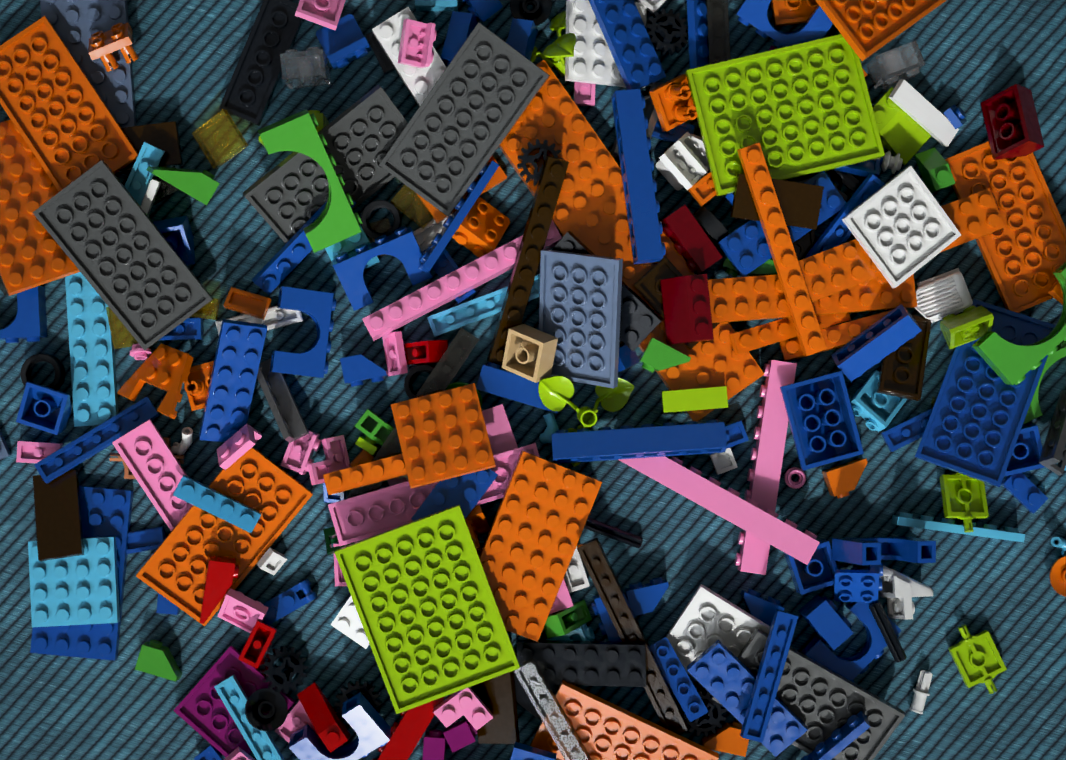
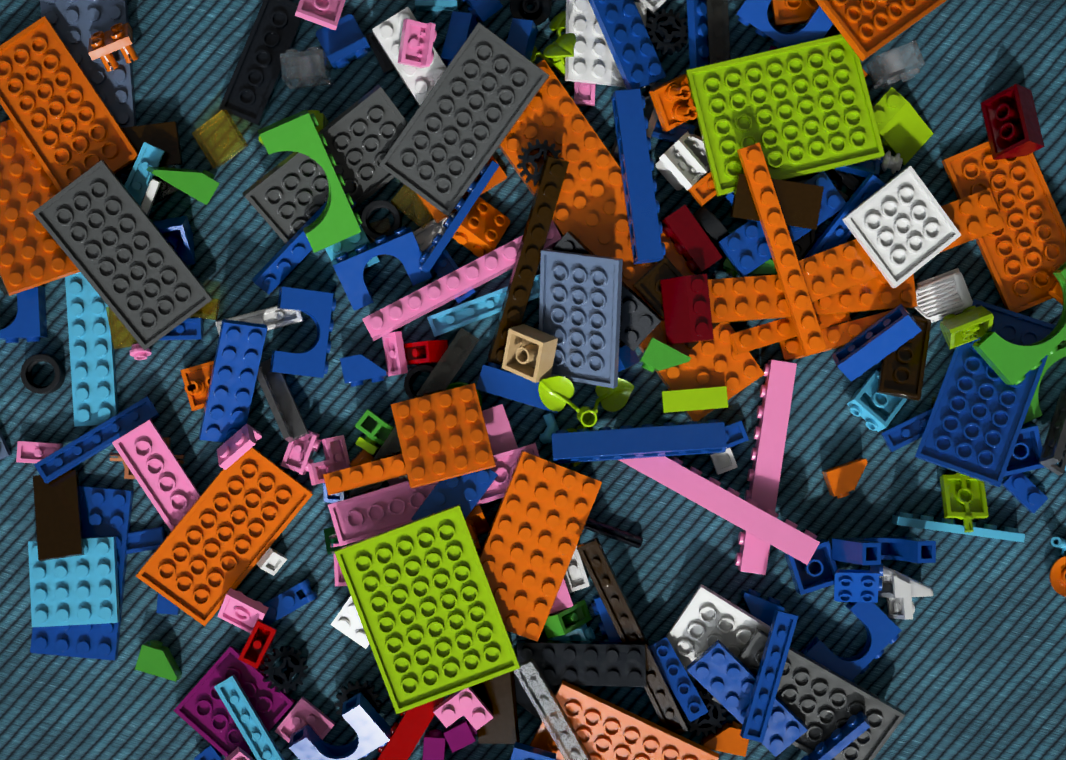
(44, 408): blue slope -> none
(164, 369): orange wing -> none
(187, 439): white arm -> none
(217, 503): dark azure plate -> none
(218, 581): red slope -> none
(247, 303): orange tile -> none
(273, 703): black dish -> none
(323, 717): red slope -> none
(646, 597): blue slope -> none
(801, 477): bright pink plate -> none
(821, 420): blue slope -> none
(829, 625): blue brick -> none
(887, 631): black axle -> none
(921, 691): white axle -> none
(923, 112): white tile -> none
(934, 170): bright green slope -> none
(955, 116): blue plate -> none
(977, 659): lime plate -> none

